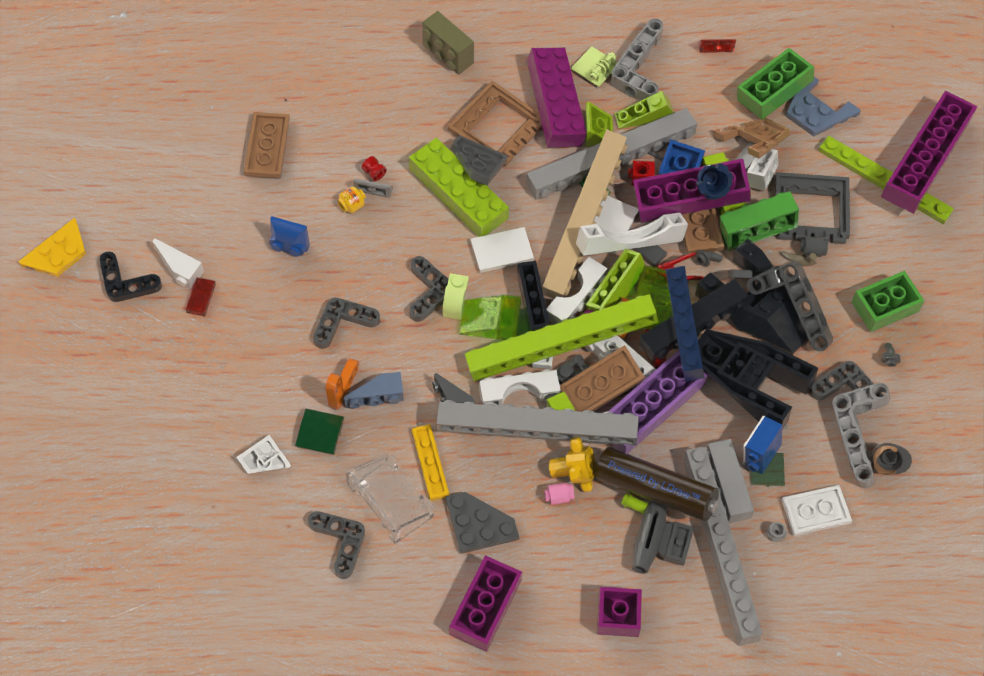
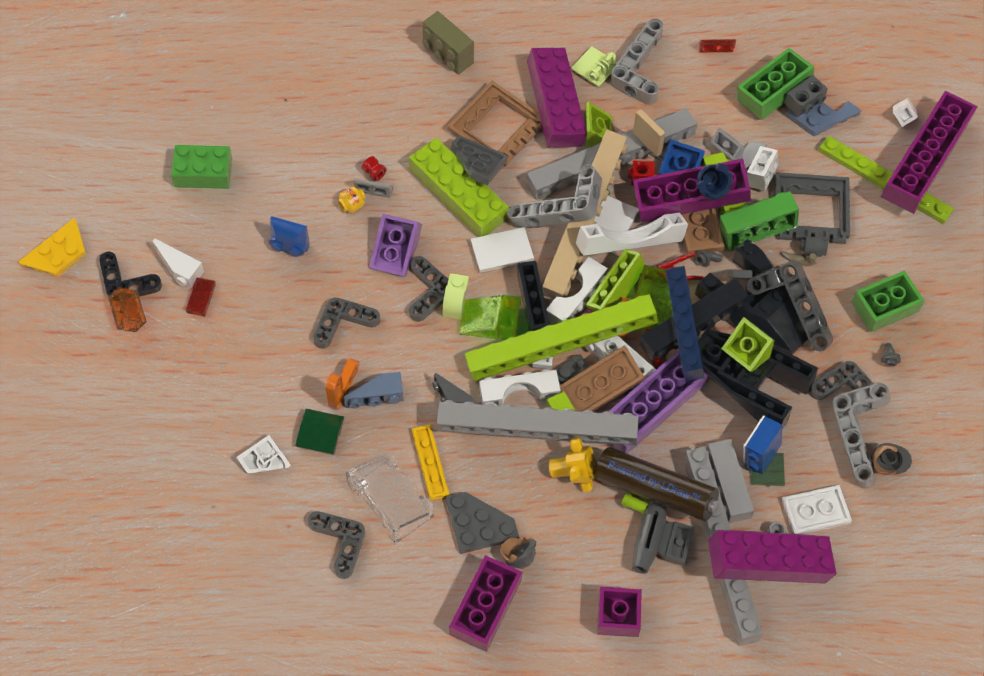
(127, 309): none -> clear orange brick
(201, 166): none -> bright green brick
(267, 145): medium nougat plate -> none
(395, 244): none -> medium lavender slope
(518, 552): none -> piece
(559, 493): bright pink brick -> none
(563, 210): none -> light grey beam
(644, 111): lime slope -> none
(648, 132): none -> tan tile
(651, 254): dark grey tile -> none
(727, 144): none -> light grey slope
(749, 345): none -> lime slope
(764, 133): medium nougat wing -> none
(771, 557): none -> magenta brick
(806, 96): none -> dark grey brick
(905, 112): none -> white panel

